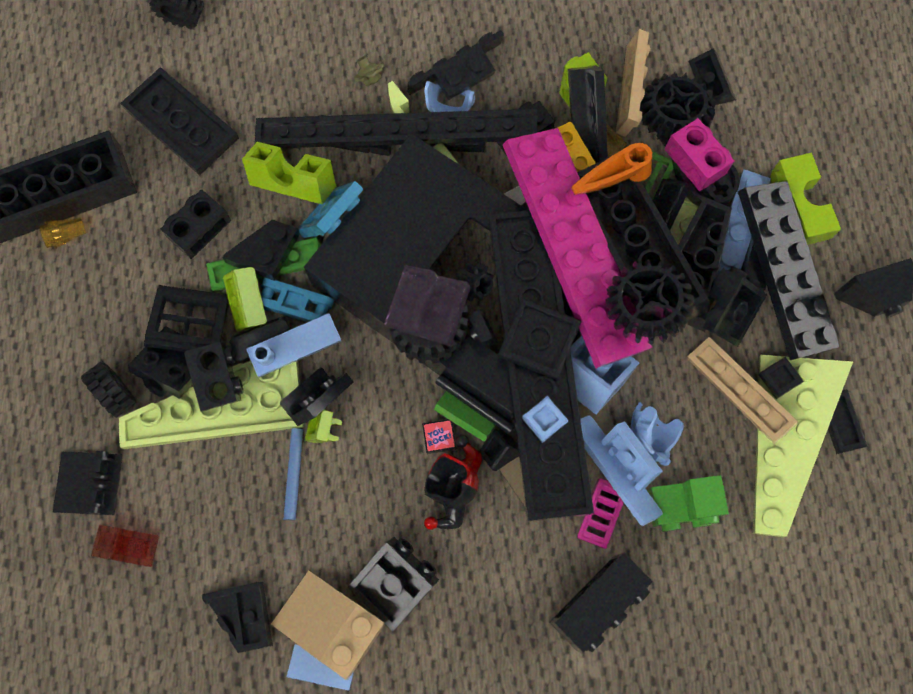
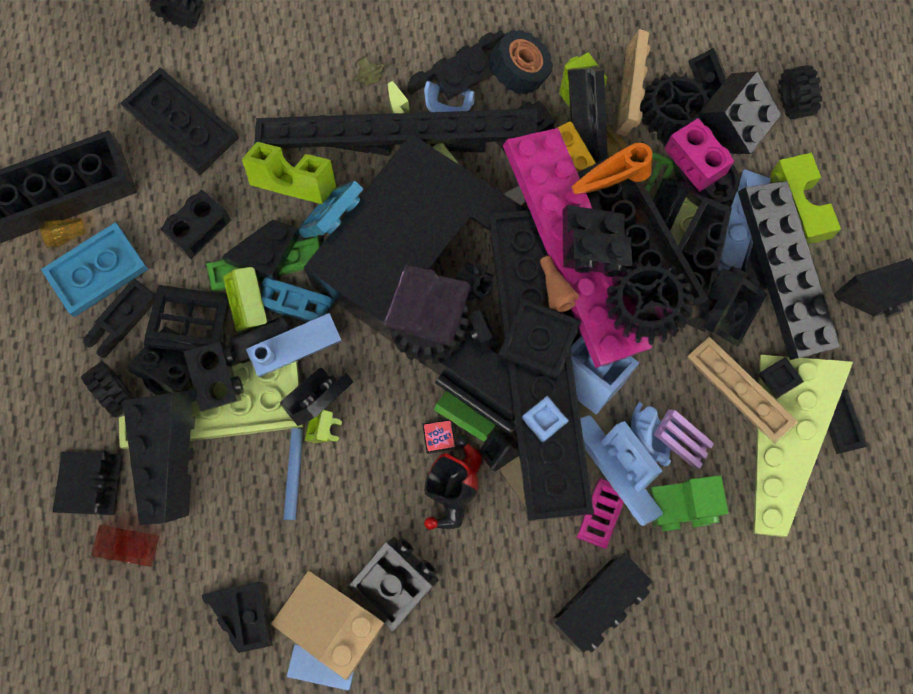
(94, 269): none -> dark azure plate
(120, 317): none -> black hinge
(160, 454): none -> black wedge
(520, 62): none -> black wheel
(559, 291): none -> nougat cone
(595, 241): none -> black plate
(700, 450): none -> lavender tile
(741, 112): none -> black brick
(800, 92): none -> black tyre

